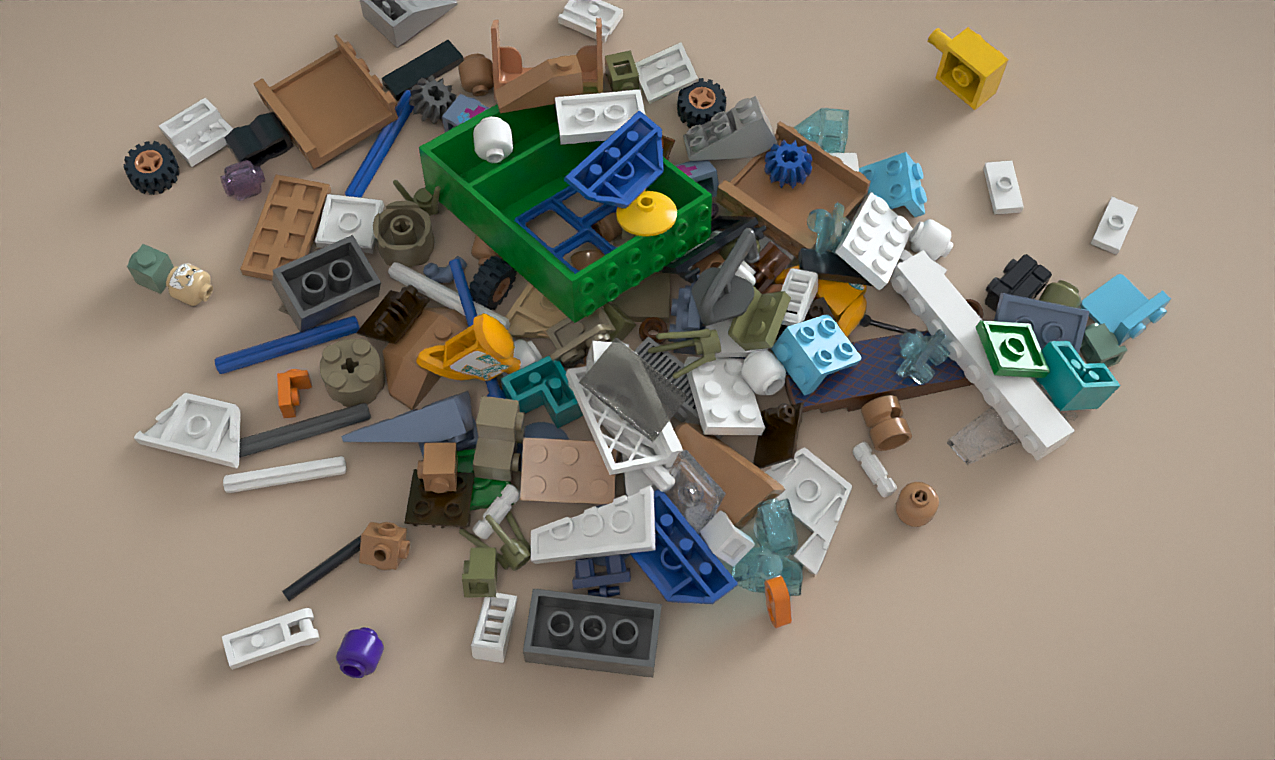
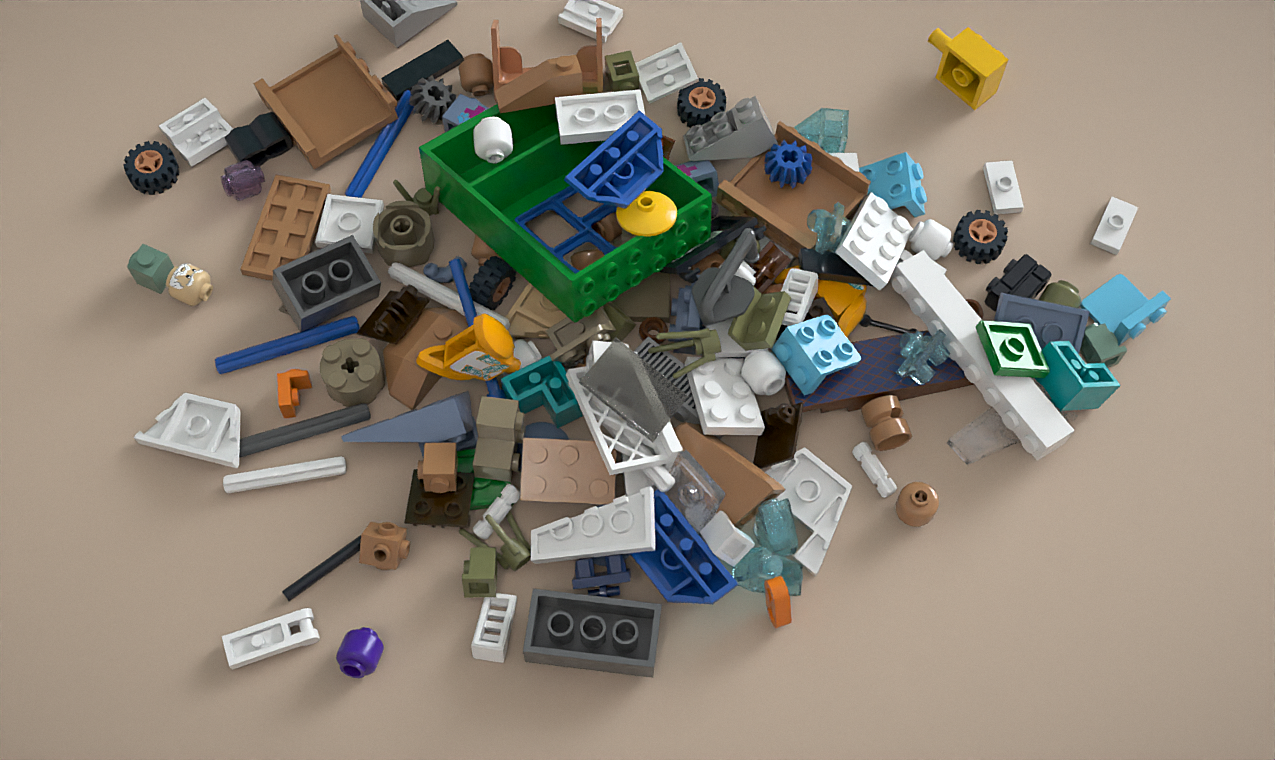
(990, 232): none -> black wheel

